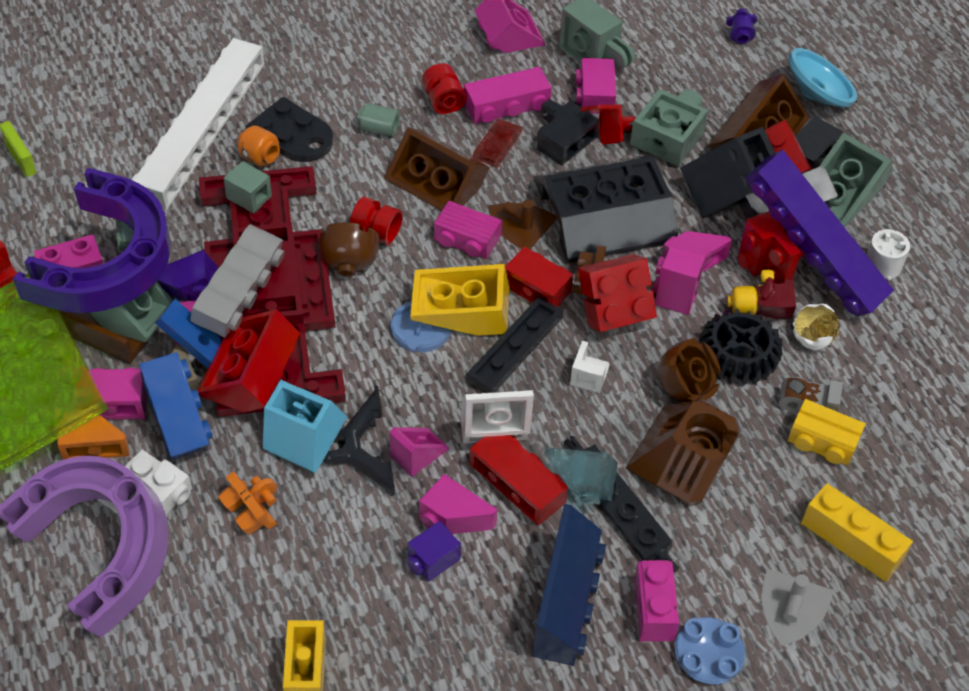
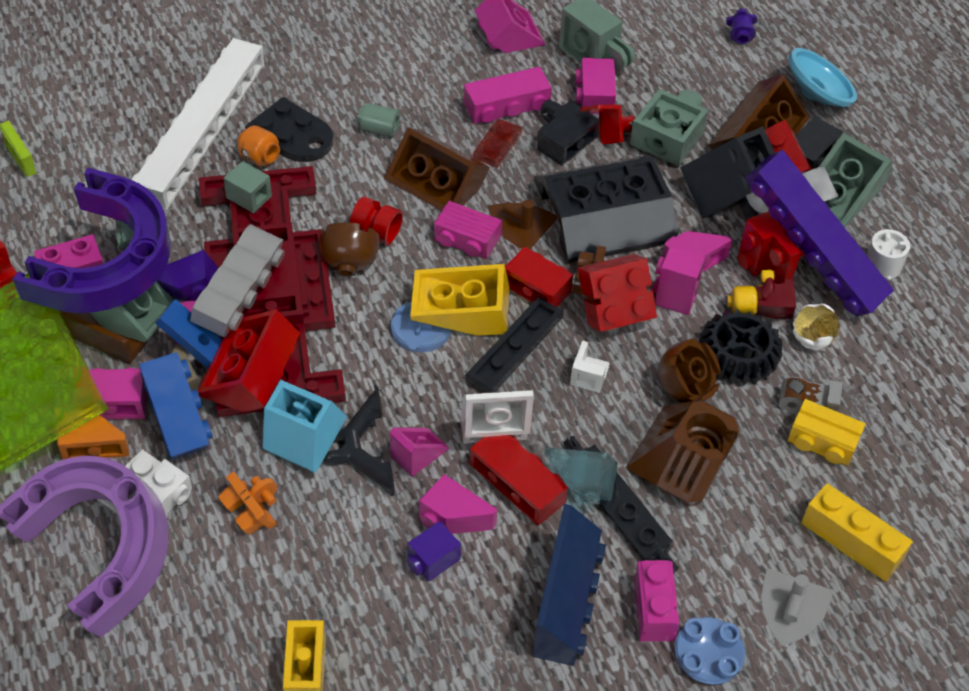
(443, 88): red wheel -> none

